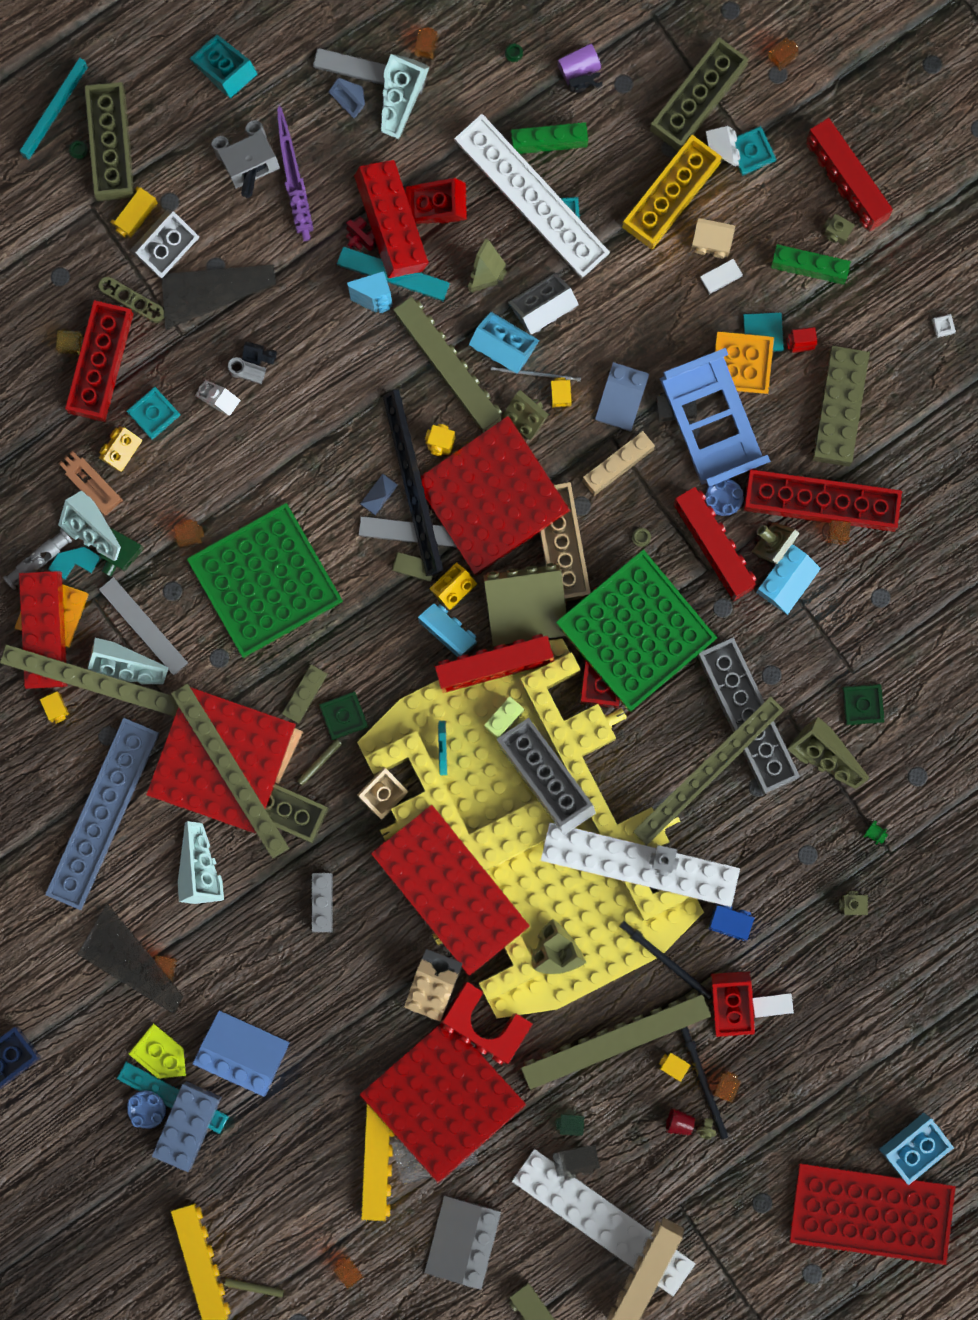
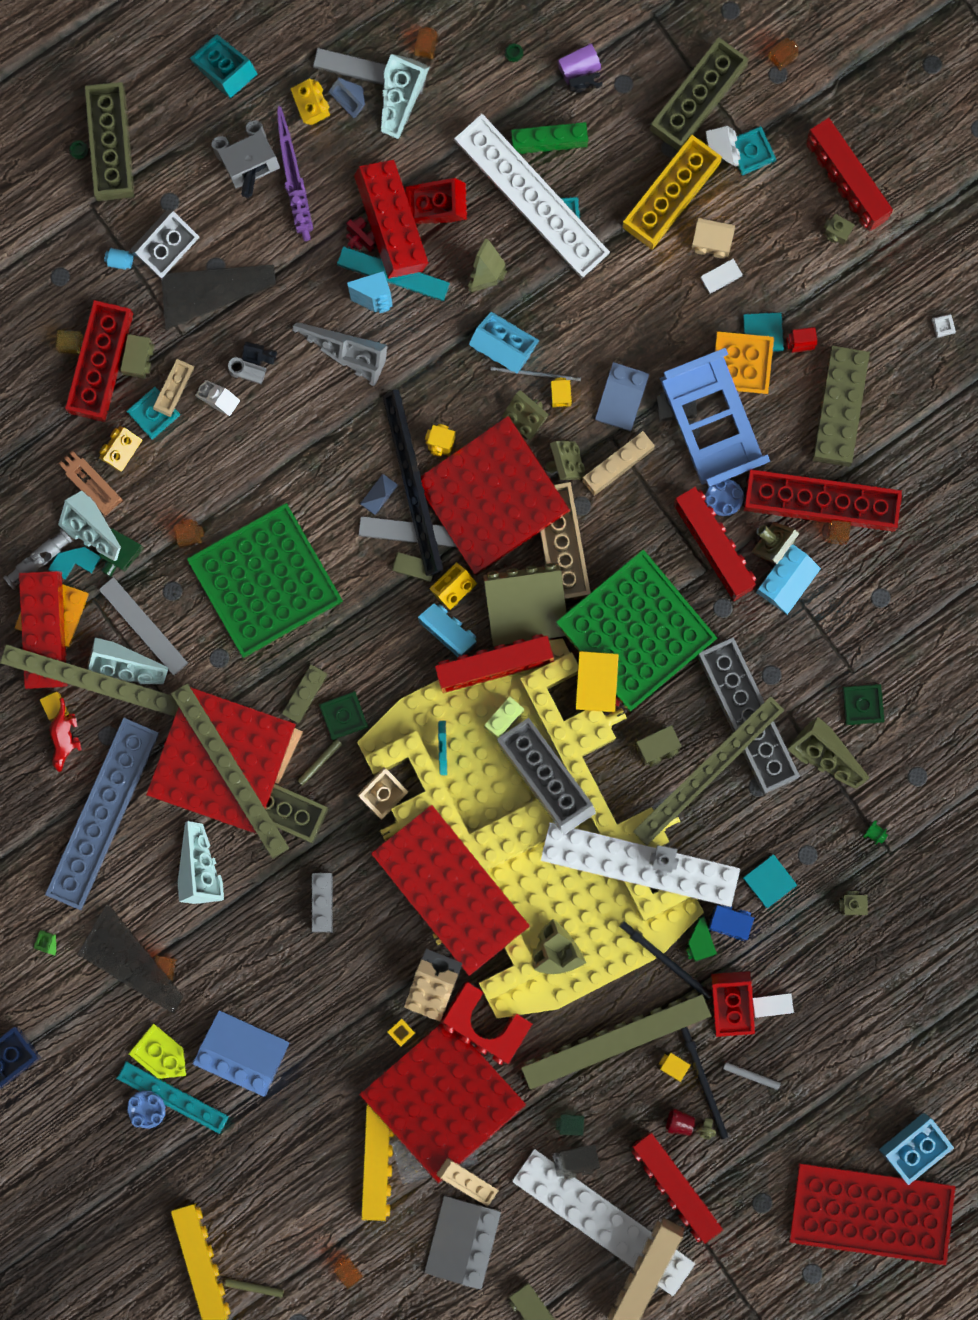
(46, 942): none -> bright green slope
(54, 109): teal tile -> none
(62, 736): none -> red animal
(118, 259): none -> medium azure brick
(130, 301): olive beam -> none
(134, 213): yellow brick -> none
(137, 356): none -> olive brick
(173, 387): none -> tan plate
(186, 1126): sand blue brick -> none
(310, 101): none -> yellow brick
(357, 353): none -> light grey wedge
(401, 1032): none -> yellow brick
(447, 364): olive brick -> none
(467, 1182): none -> tan plate
(543, 303): light grey slope -> none
(566, 461): none -> olive plate
(597, 681): none -> yellow tile
(641, 537): olive plate -> none
(657, 746): none -> olive brick
(676, 1186): none -> red brick
(700, 943): none -> green slope
(727, 1087): clear orange brick -> none
(751, 1075): none -> light grey bar
(770, 881): none -> teal tile
(810, 264): green brick -> none

